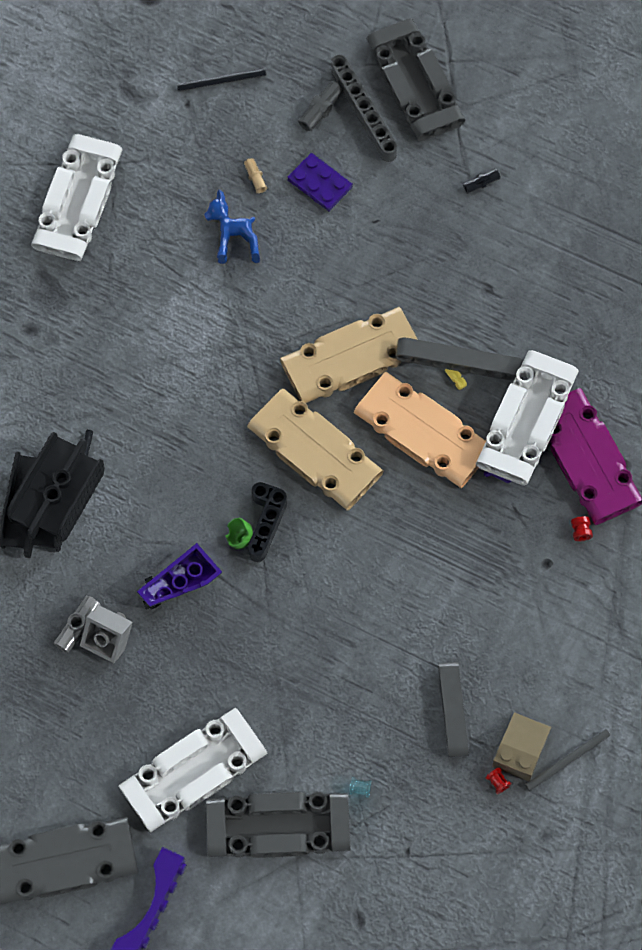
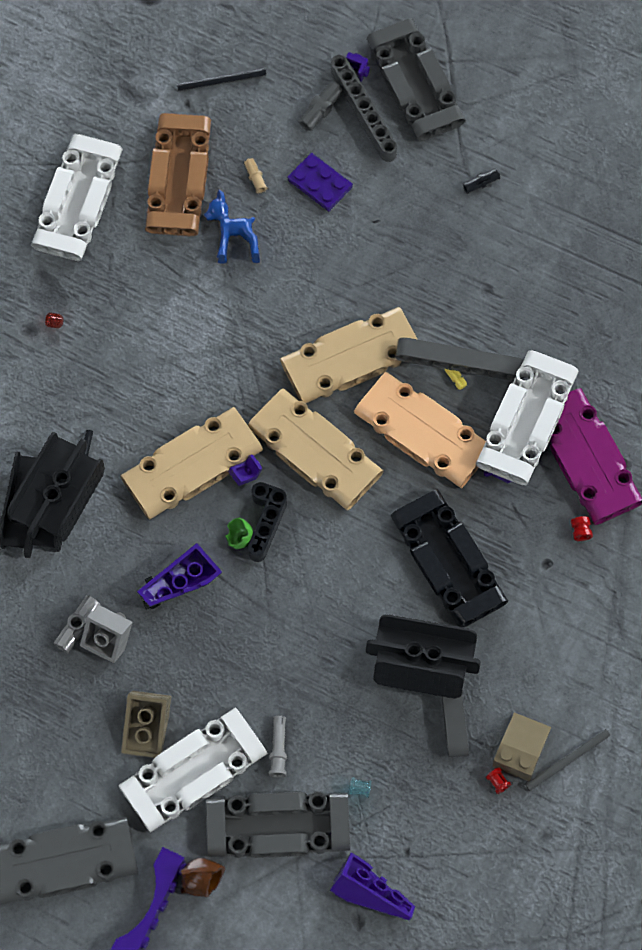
(54, 320): none -> clear red piece
(145, 723): none -> dark tan slope
(178, 174): none -> medium nougat panel
(191, 463): none -> tan panel
(201, 877): none -> reddish brown helmet
(246, 471): none -> dark purple bracket
(277, 755): none -> light grey pin
(358, 64): none -> dark purple bracket
(362, 887): none -> dark purple wedge
(406, 653): none -> black piece
(449, 558): none -> black panel

